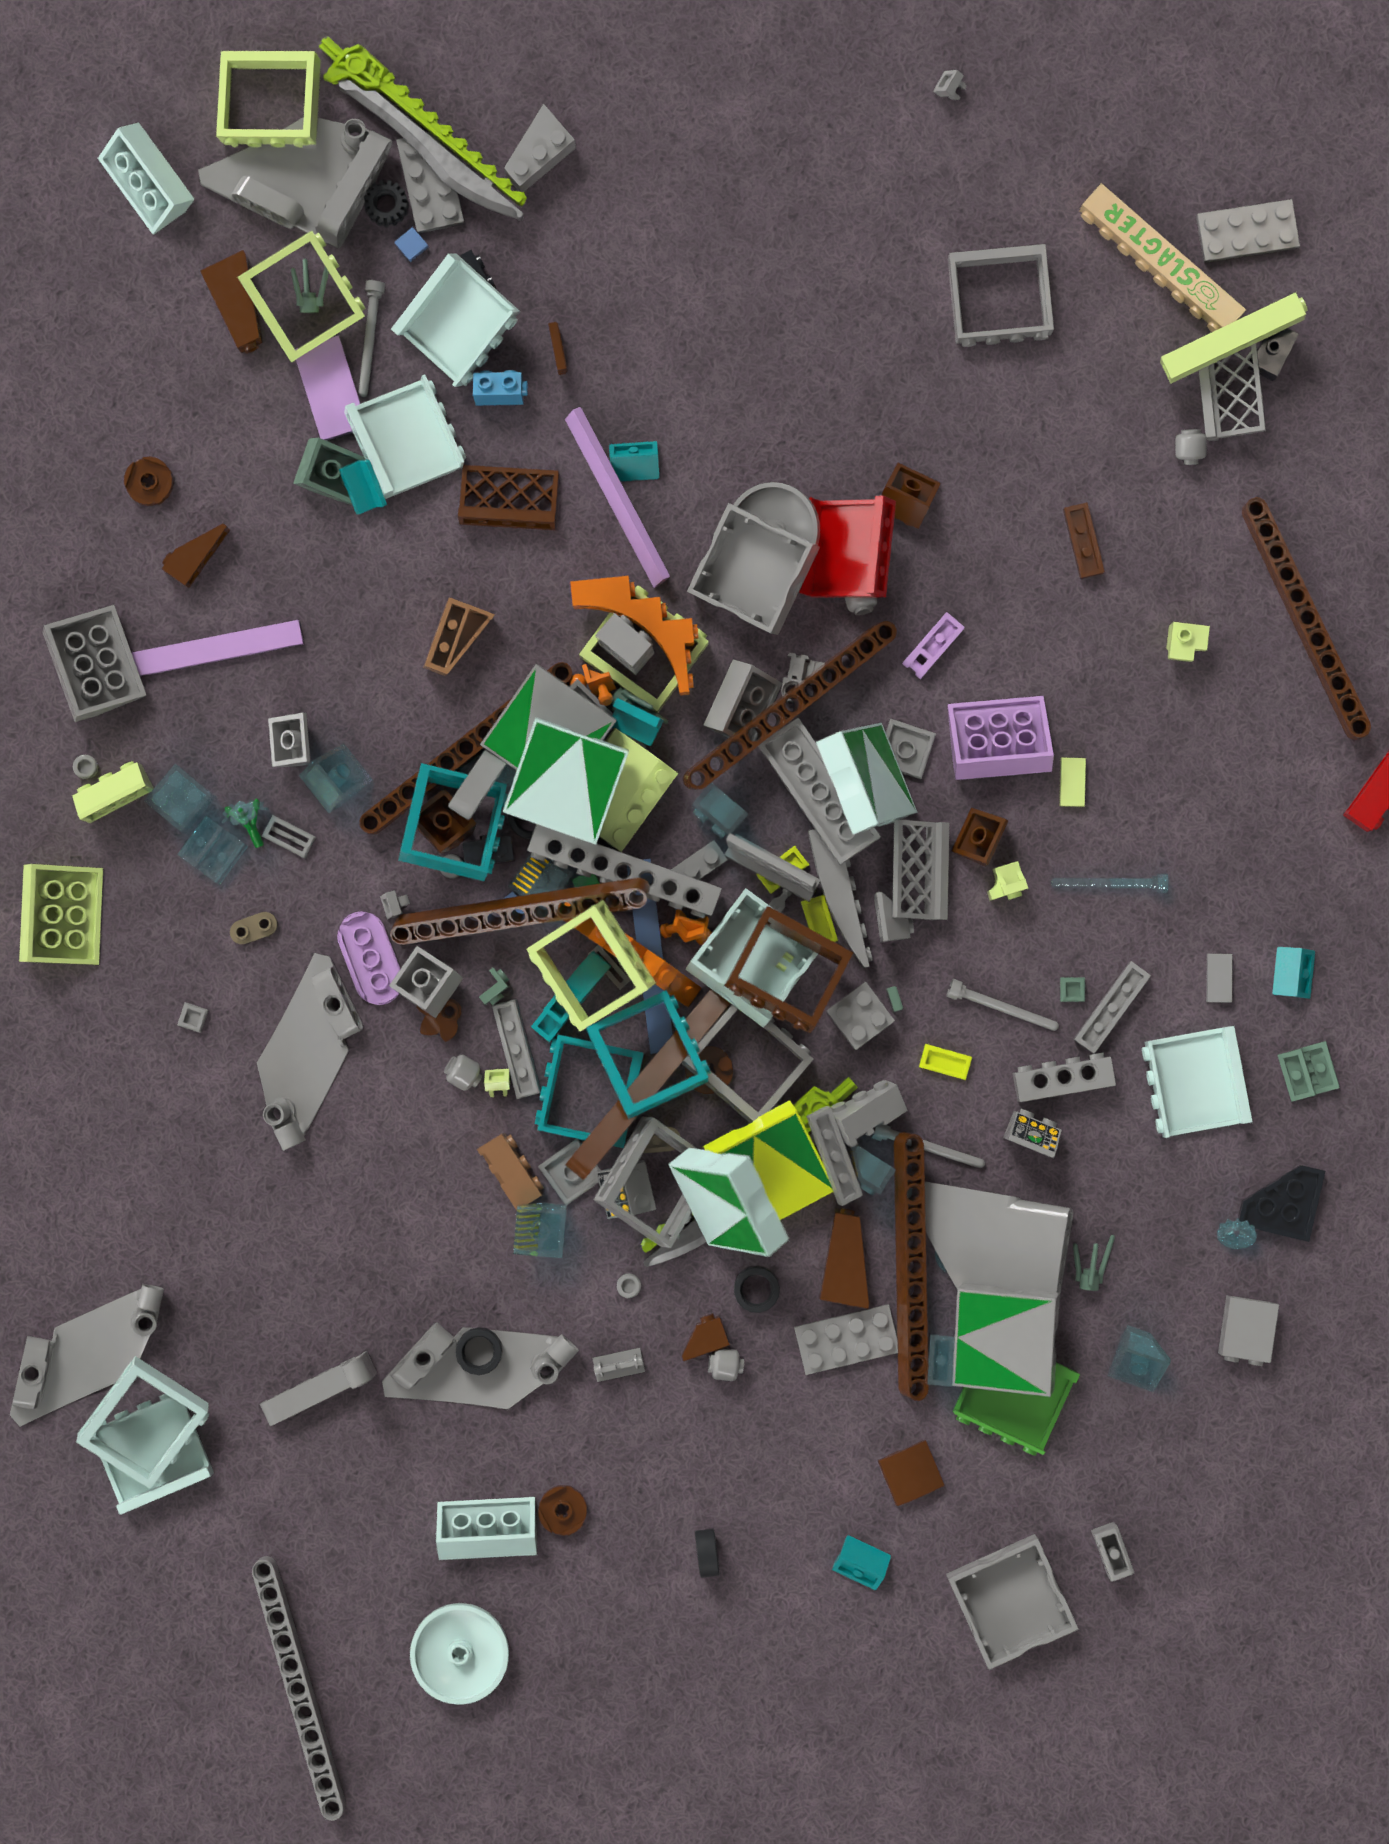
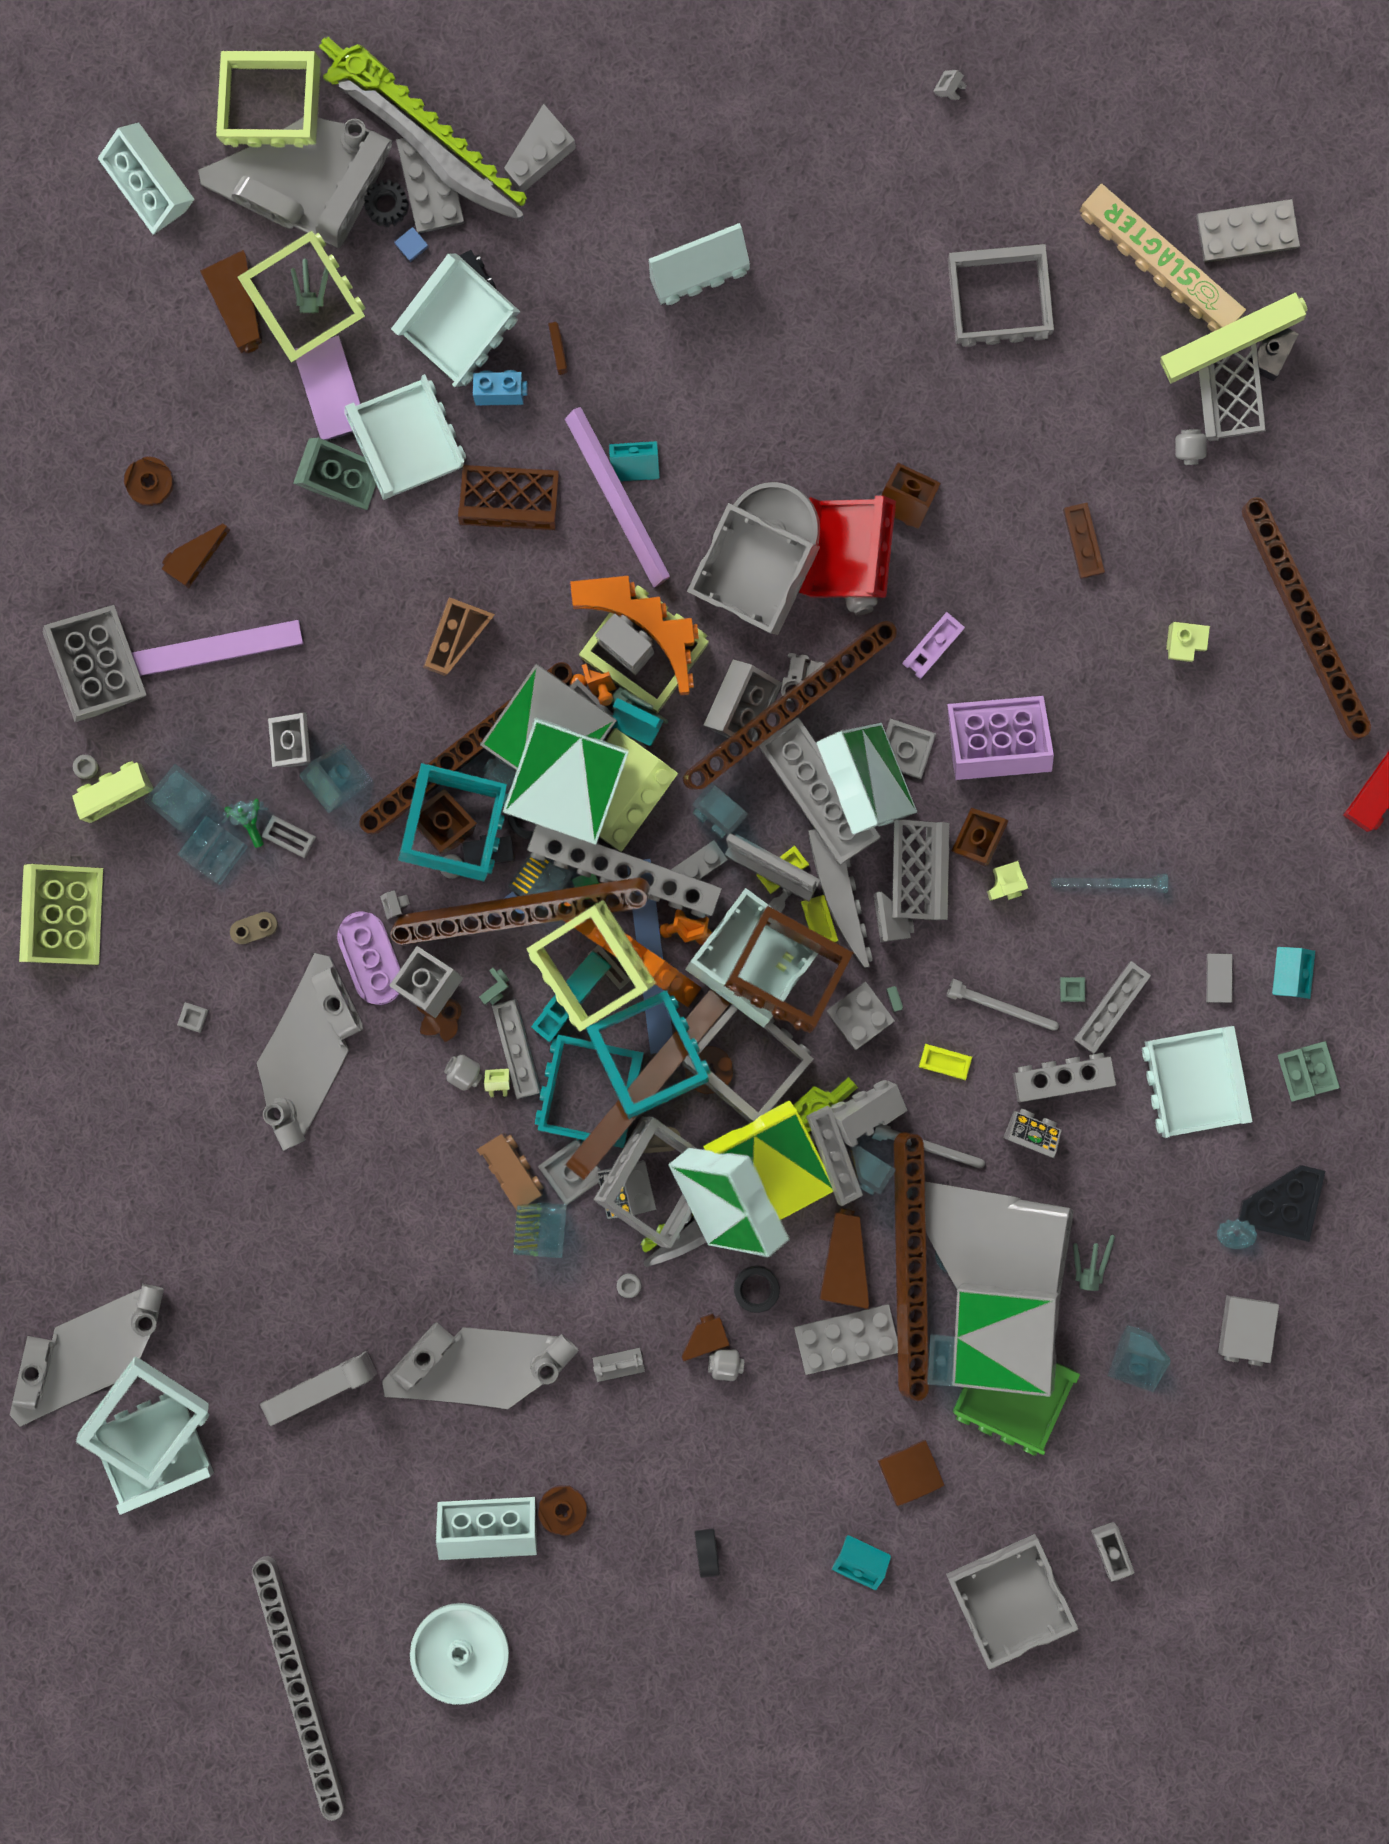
(362, 486): teal panel -> none
(374, 292): light grey piece -> none
(475, 1369): black tyre -> none
(477, 785): light grey beam -> none
(699, 265): none -> light aqua slope
(1072, 782): yellowish green tile -> none

